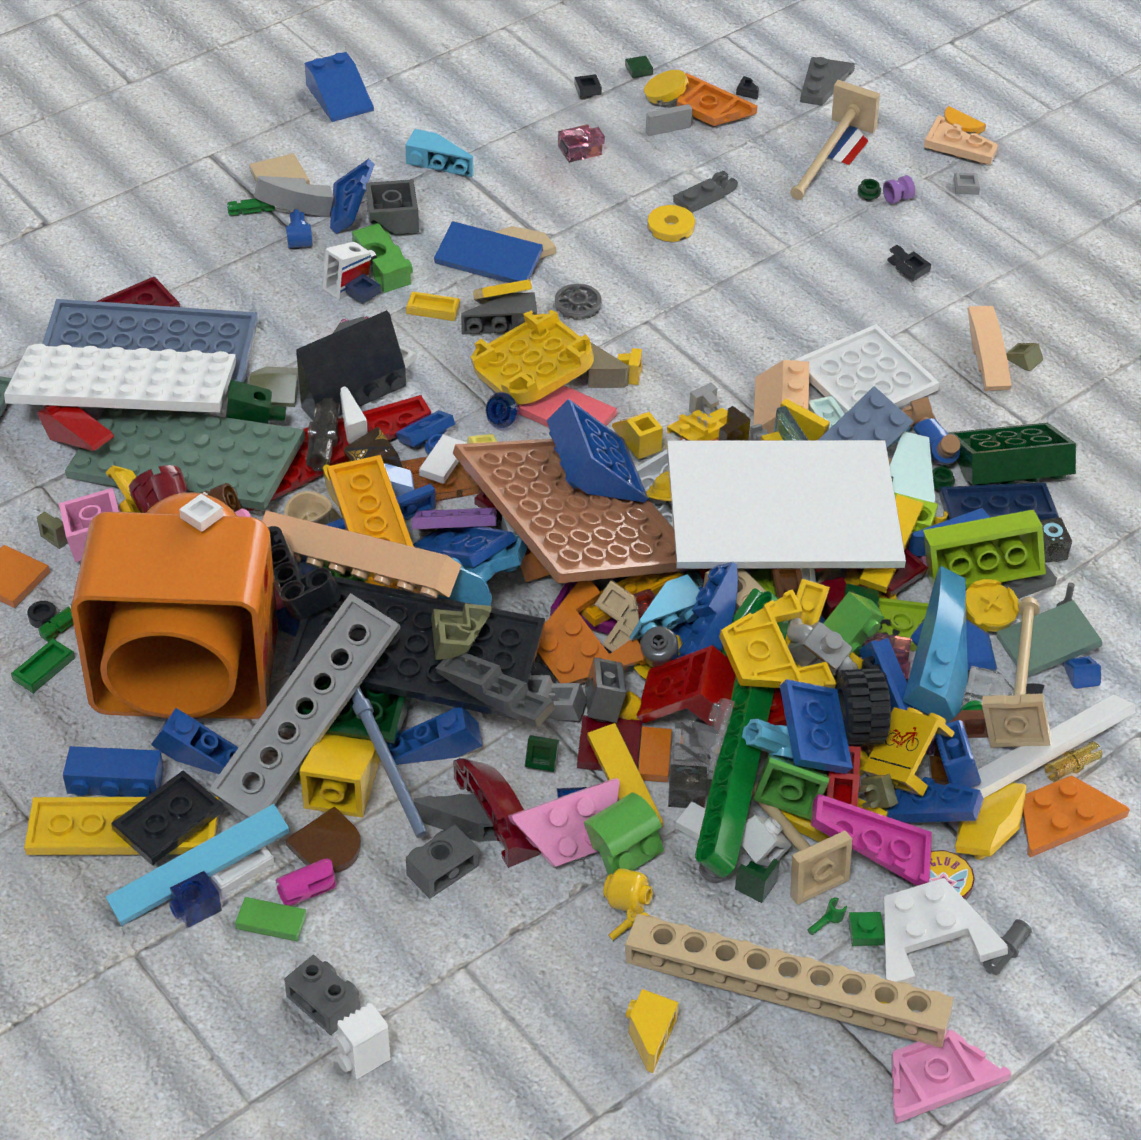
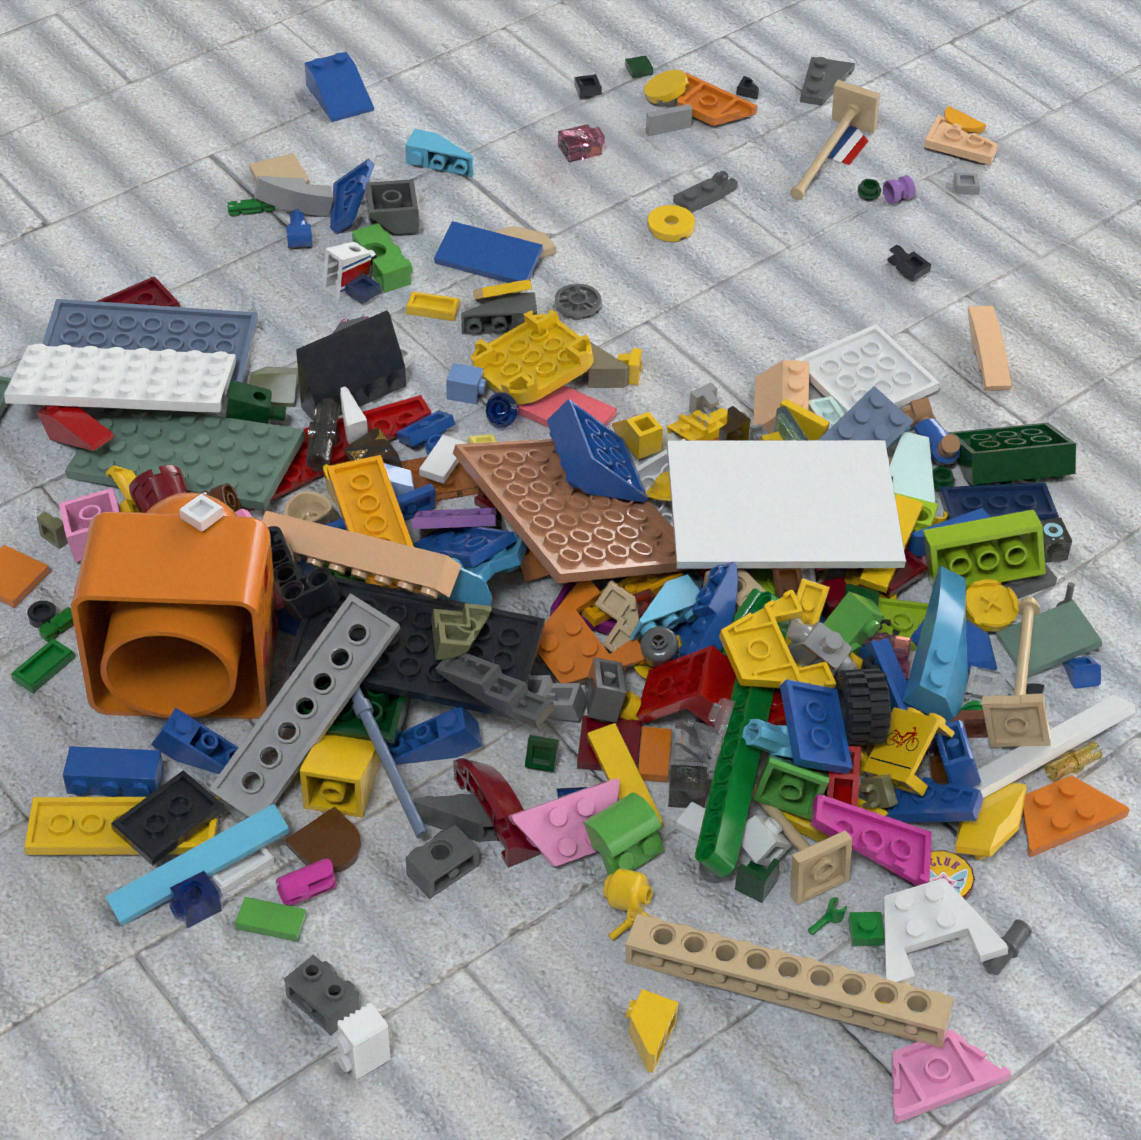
(465, 383): none -> medium blue brick
(1025, 355): olive slope -> none

